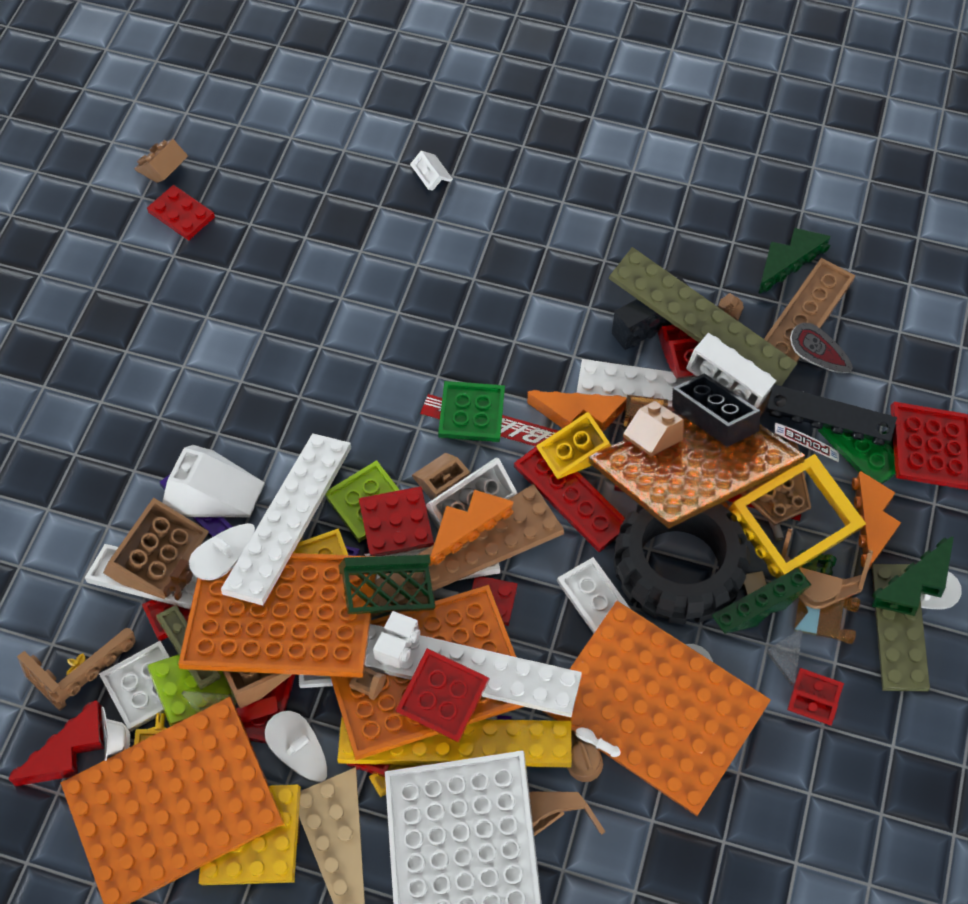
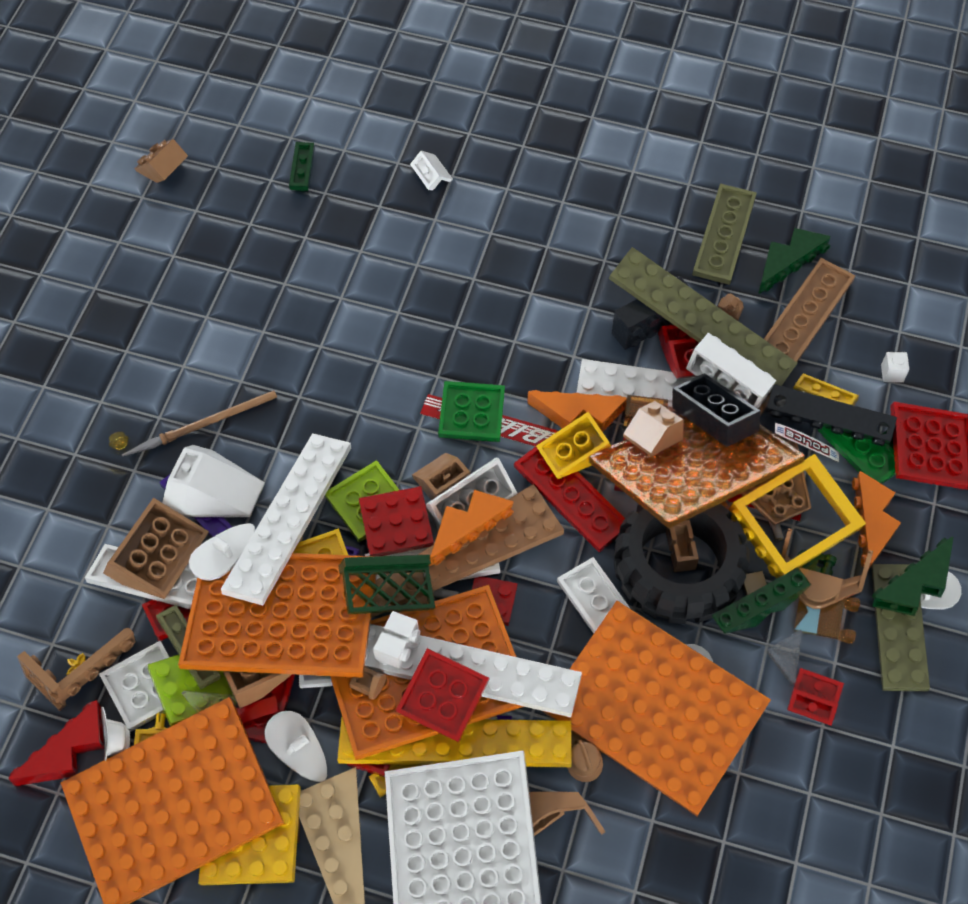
(118, 440): none -> clear yellow plate
(172, 435): none -> medium nougat piece
(179, 578): reddish brown plate -> none
(181, 212): red plate -> none
(301, 166): none -> dark green plate
(588, 736): white piece -> none
(679, 540): none -> medium nougat piece
(724, 234): none -> olive plate
(819, 348): shield -> none
(820, 388): none -> yellow tile
(895, 367): none -> white brick

